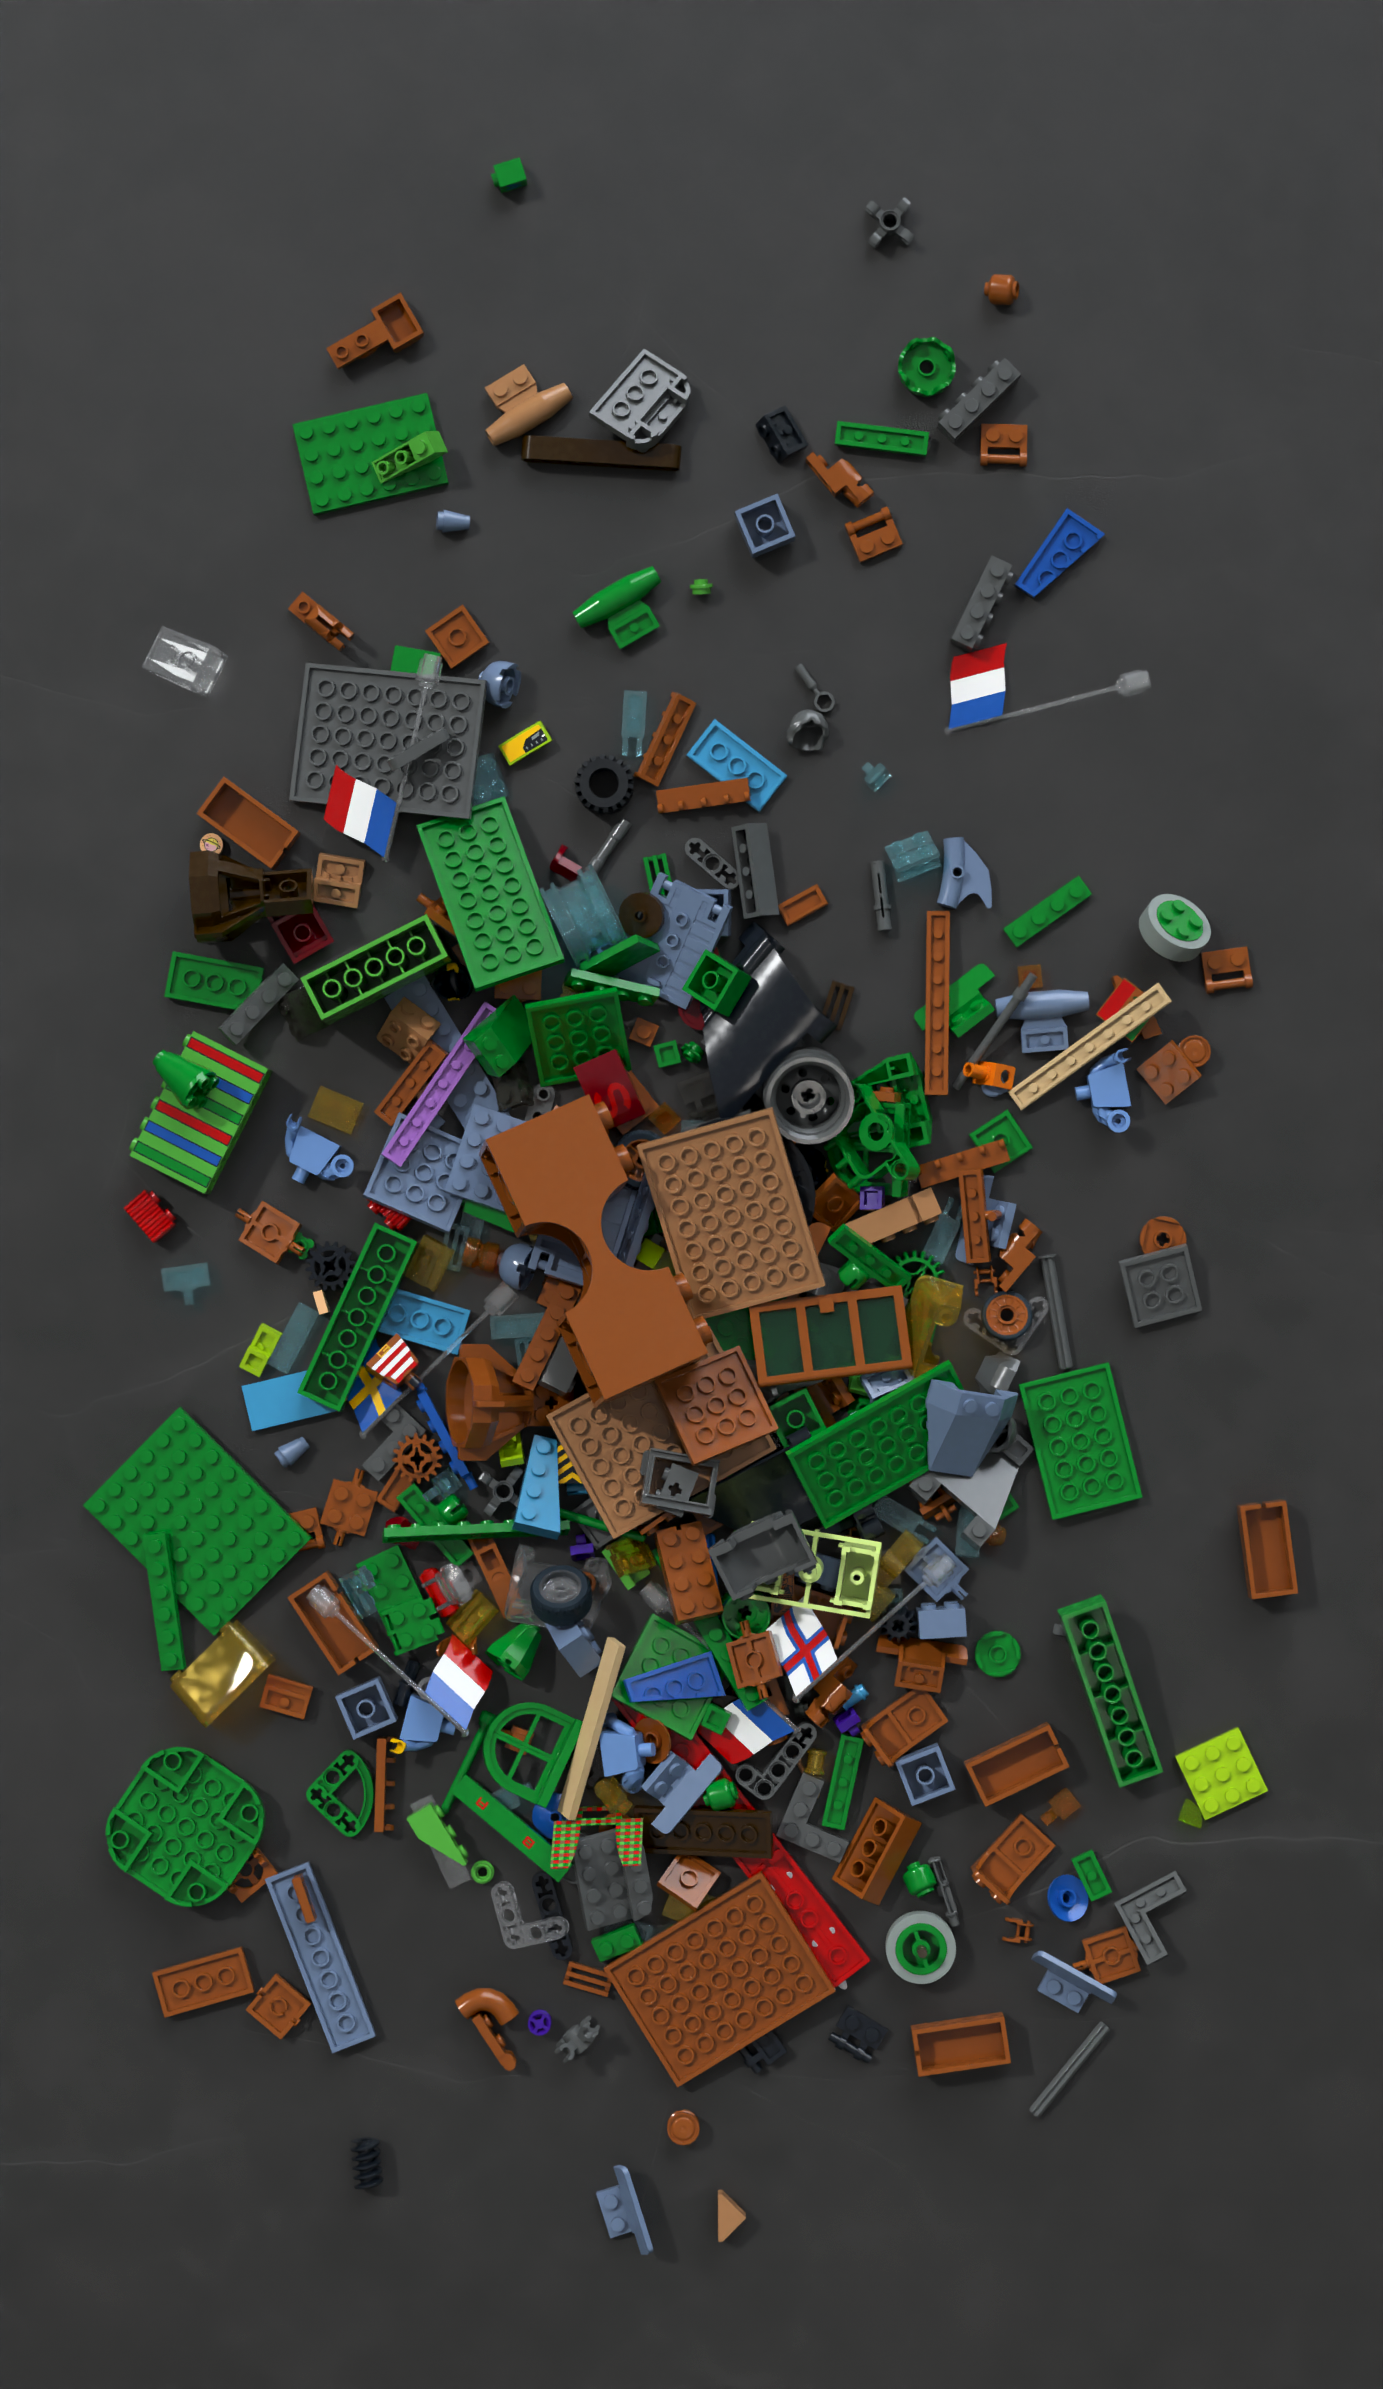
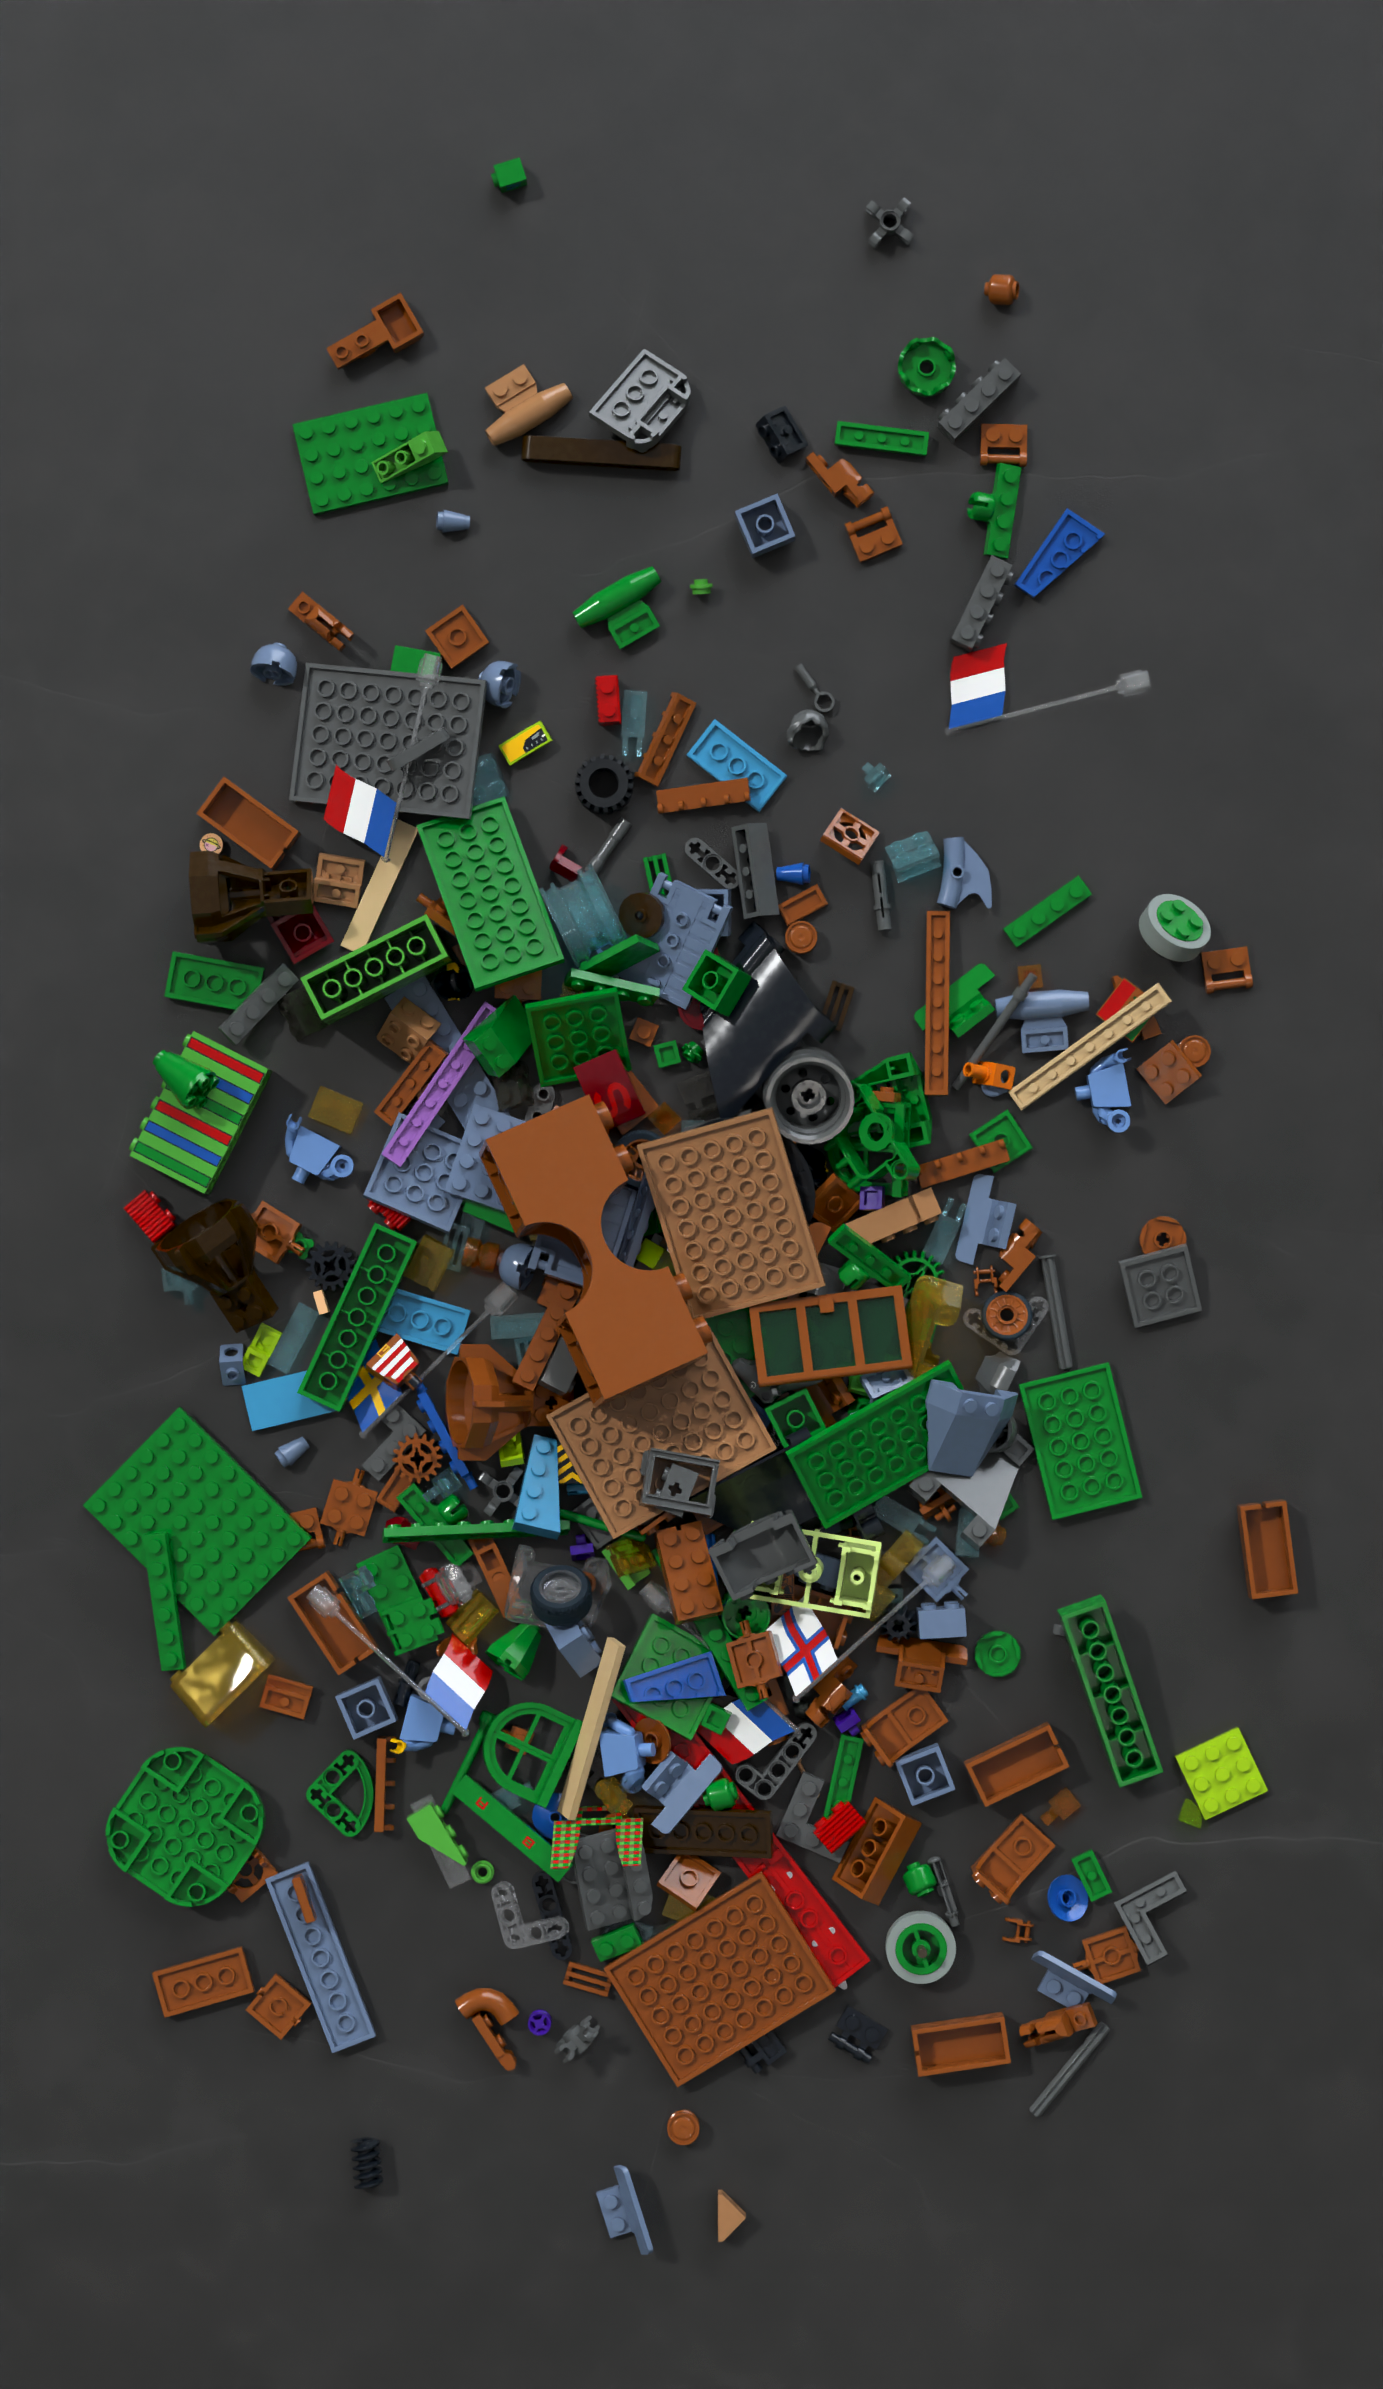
(185, 661): clear slope -> none
(208, 1254): none -> dark brown plate
(232, 1366): none -> sand blue bracket
(275, 663): none -> sand blue cylinder
(379, 888): none -> tan tile
(608, 700): none -> red brick
(716, 1405): dark orange plate -> none
(796, 873): none -> blue cone
(801, 937): none -> dark orange wheel
(815, 1761): clear yellow bush -> none
(838, 1826): none -> red brick
(857, 825): none -> dark orange piece
(975, 1216): dark orange plate -> none
(997, 510): none -> green plate
(1058, 2024): none -> dark orange plate

